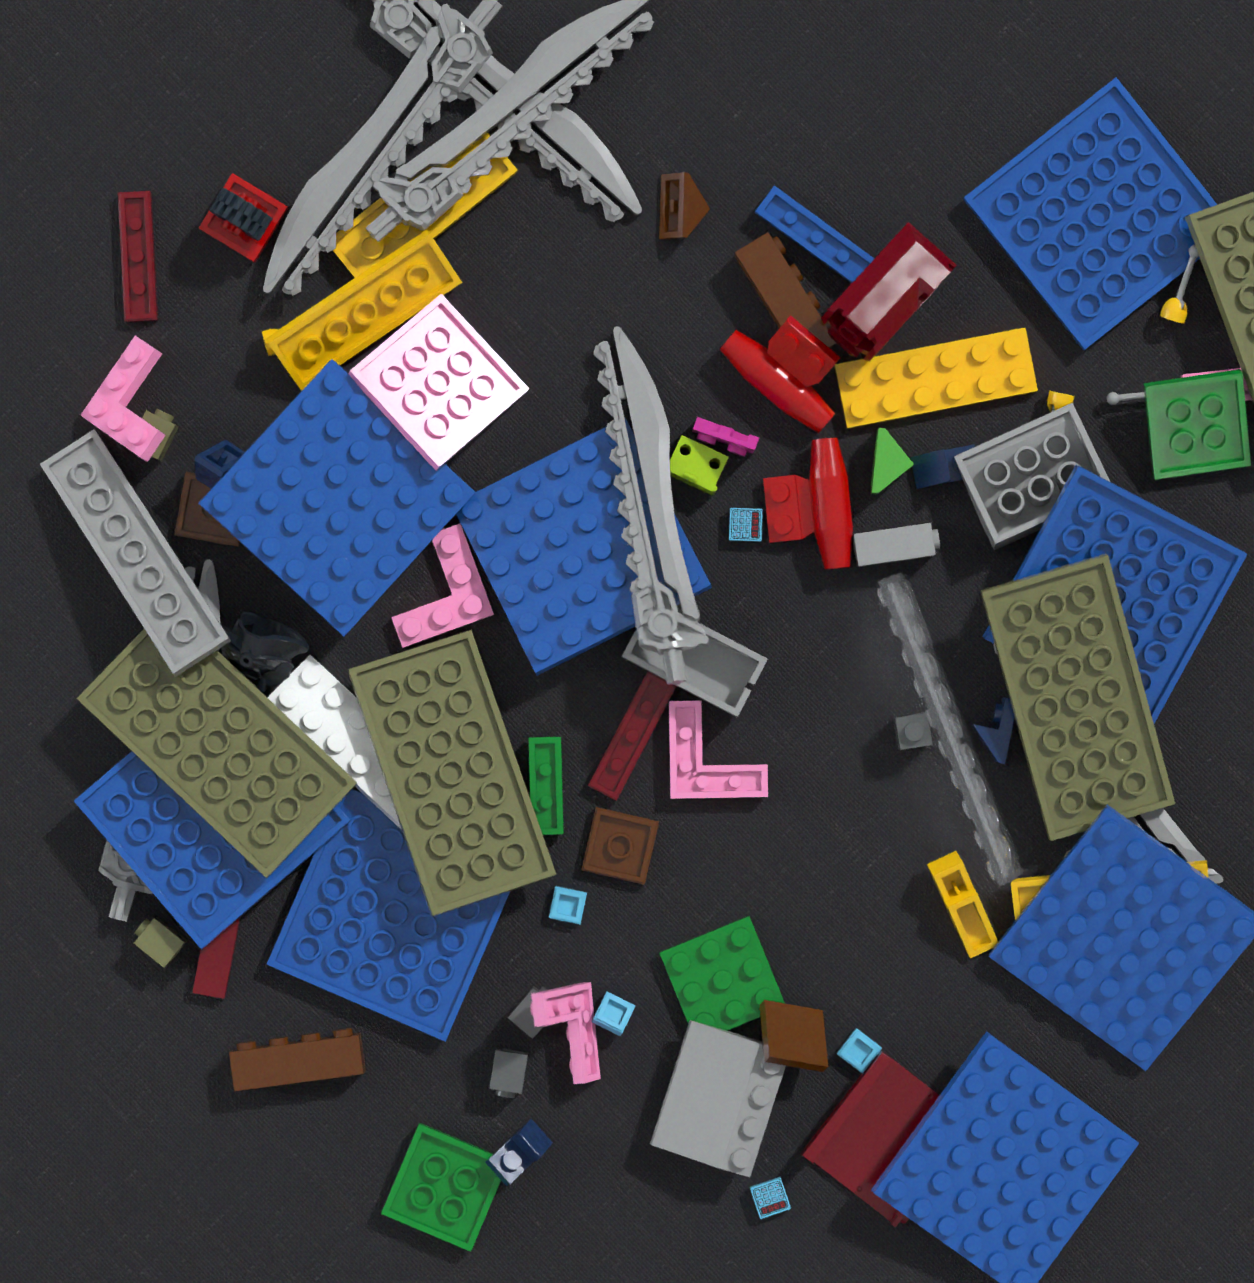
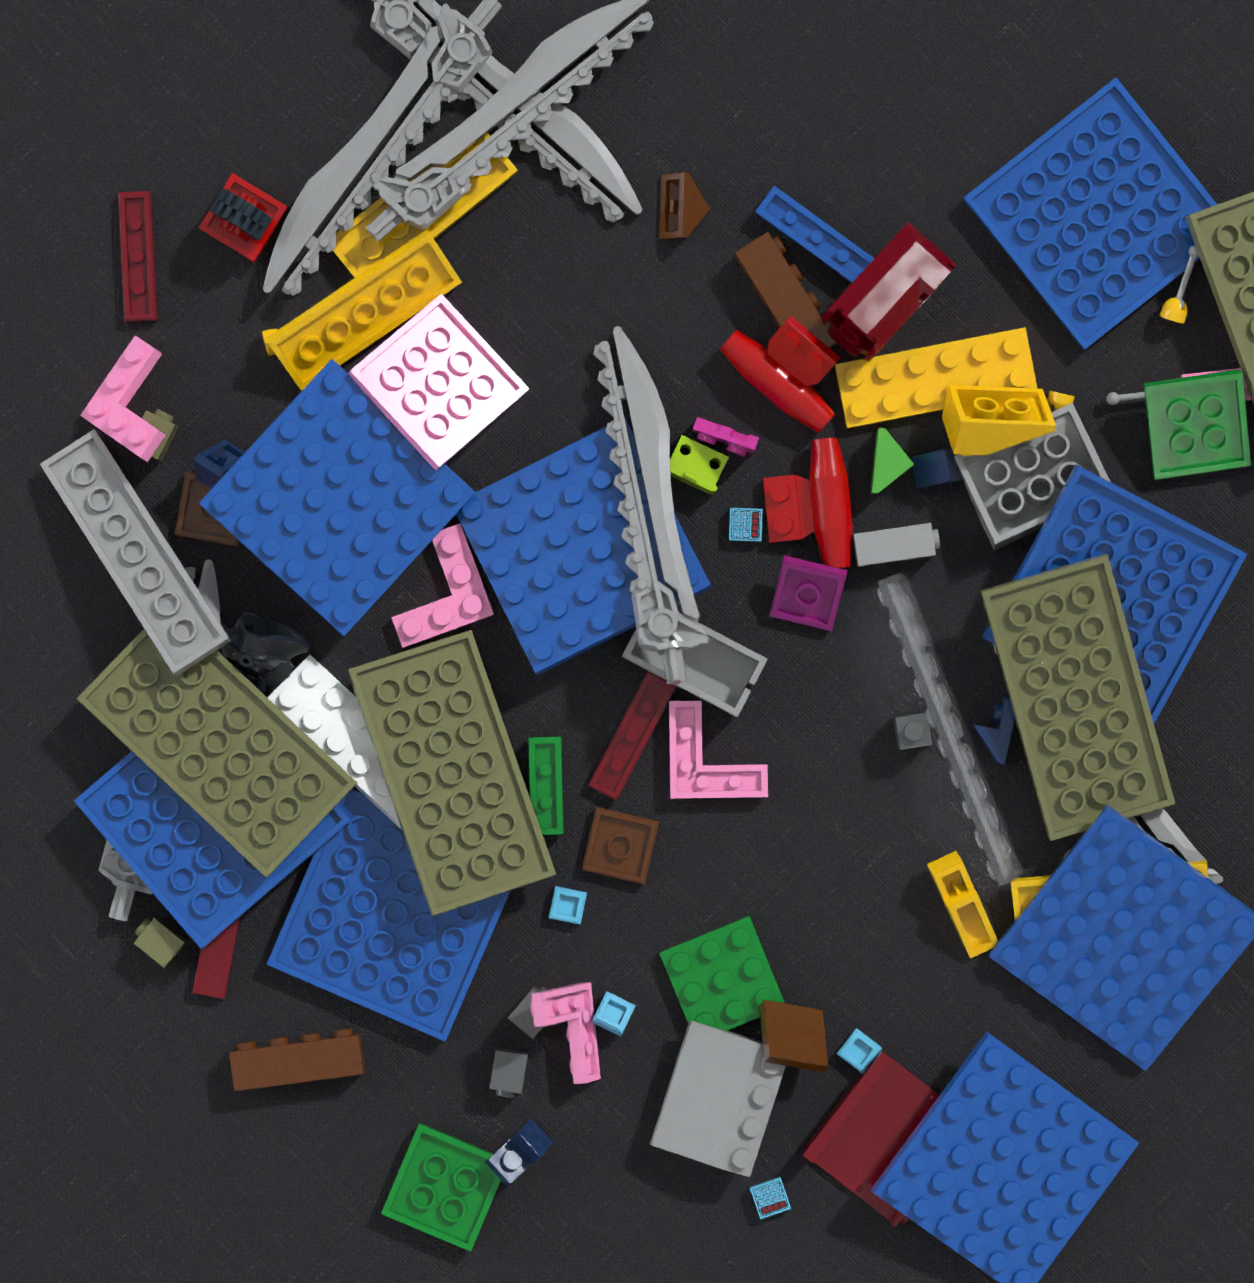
(808, 593): none -> magenta tile
(994, 418): none -> yellow slope

